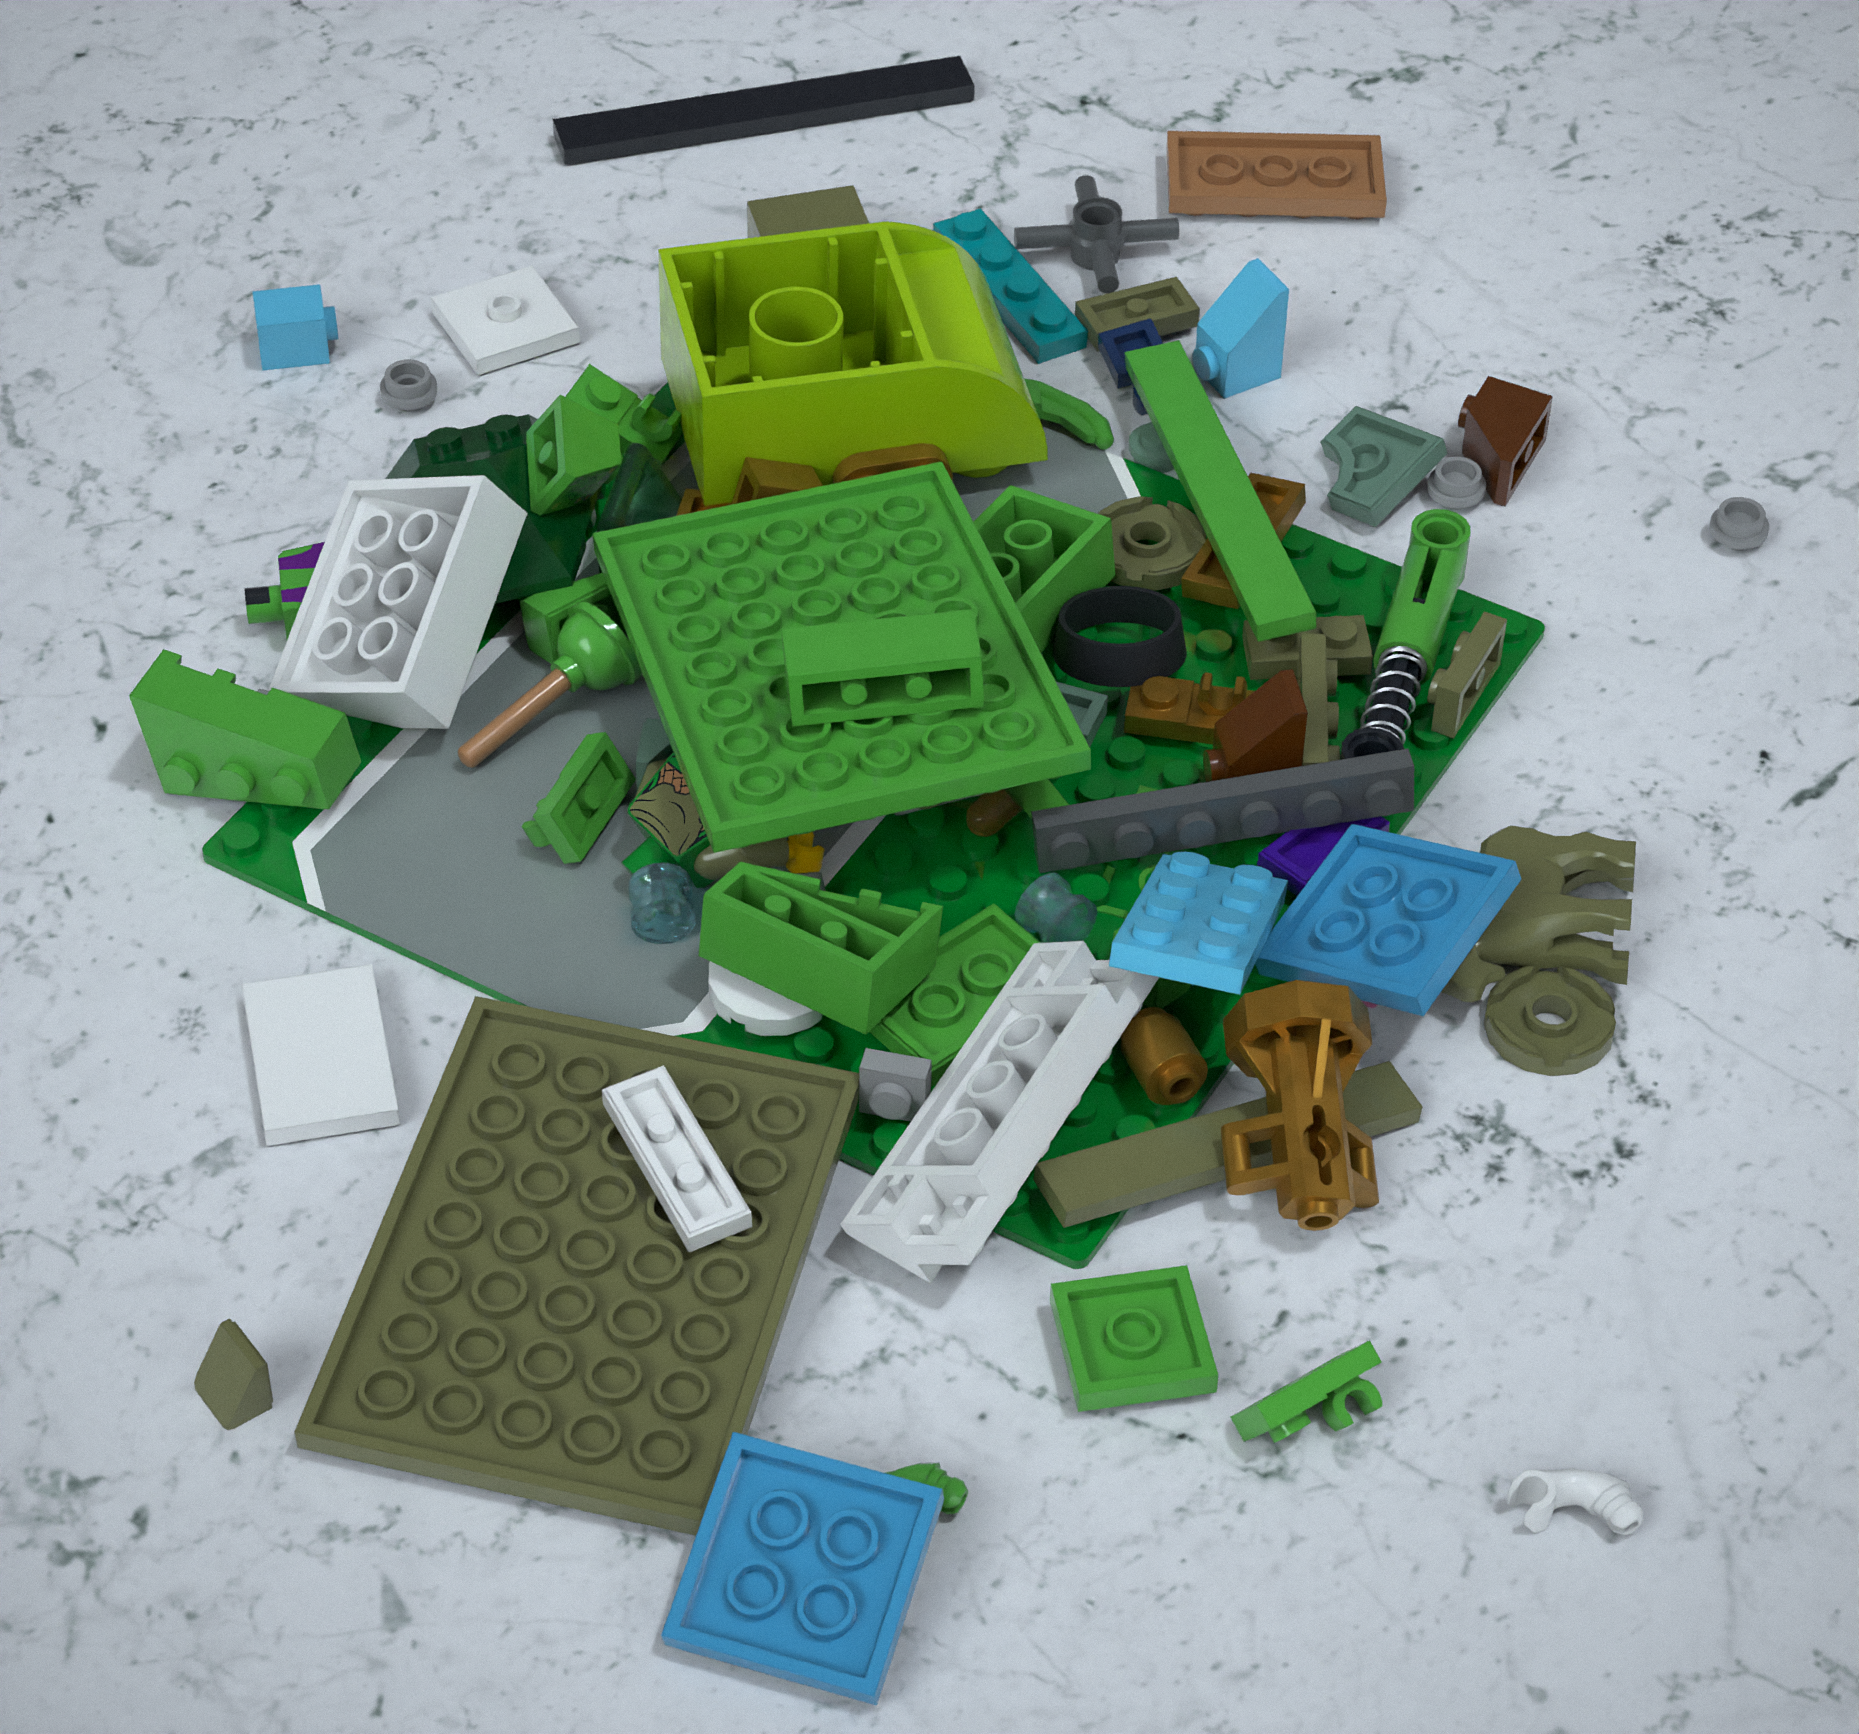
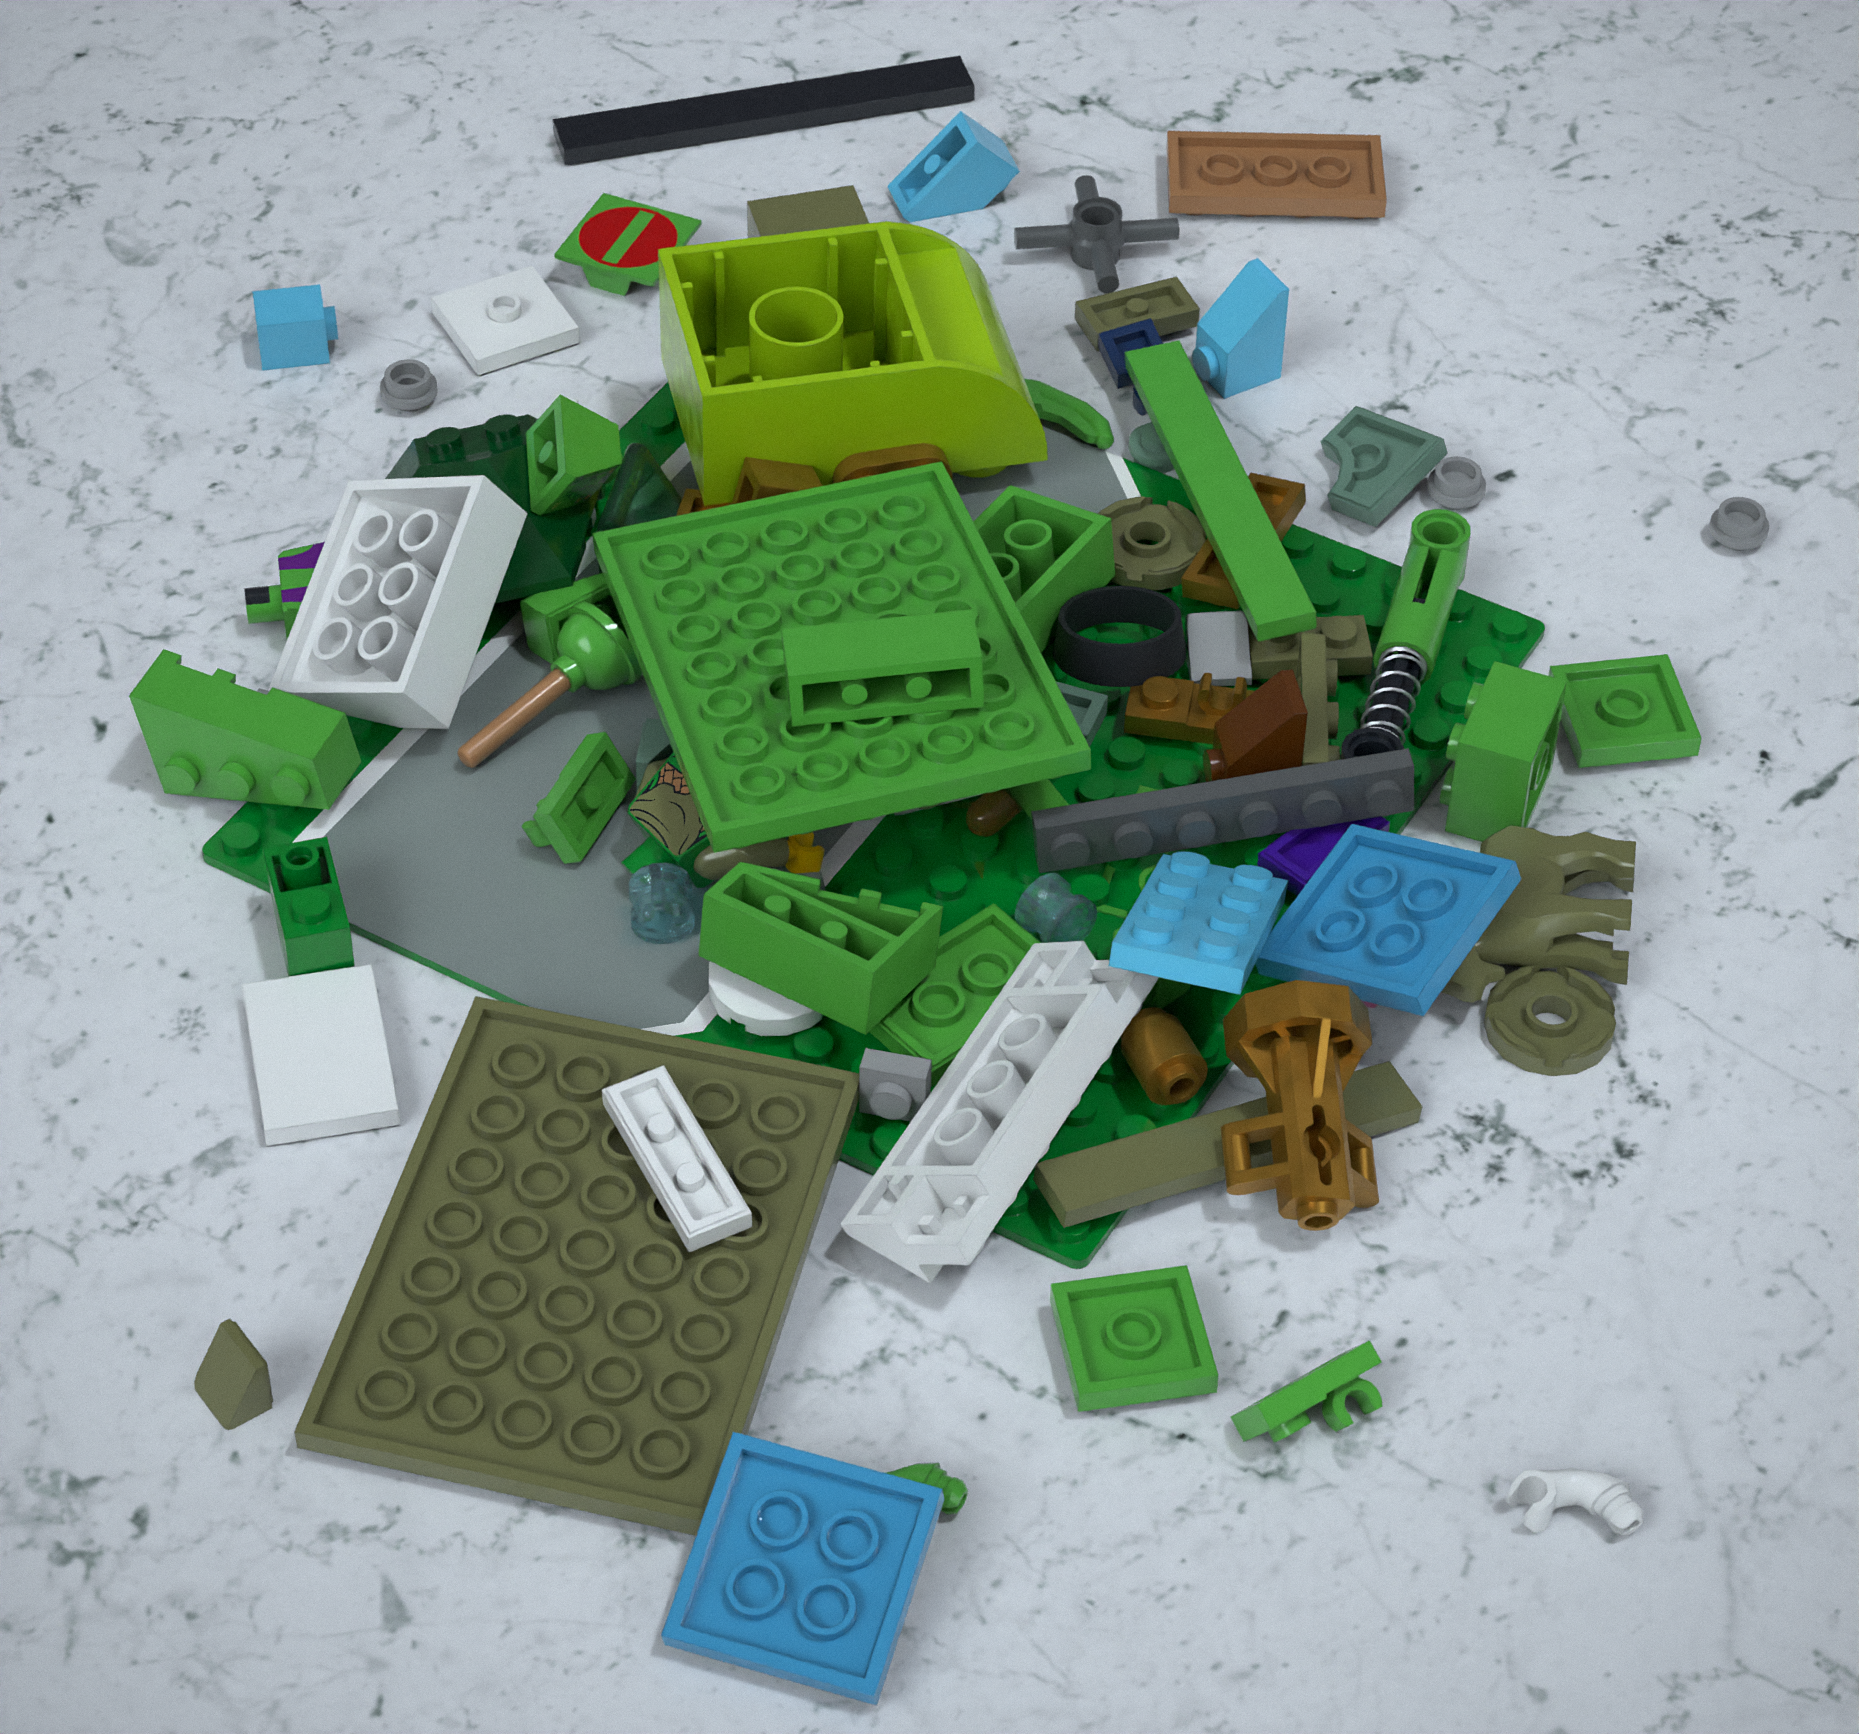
(308, 907): none -> green slope
(622, 240): none -> piece
(635, 417): bright green plate -> none
(954, 172): none -> medium azure slope
(1020, 293): teal plate -> none
(1218, 646): none -> light grey slope
(1471, 669): olive plate -> none
(1502, 751): none -> bright green brick
(1504, 433): reddish brown slope -> none
(1626, 711): none -> bright green plate

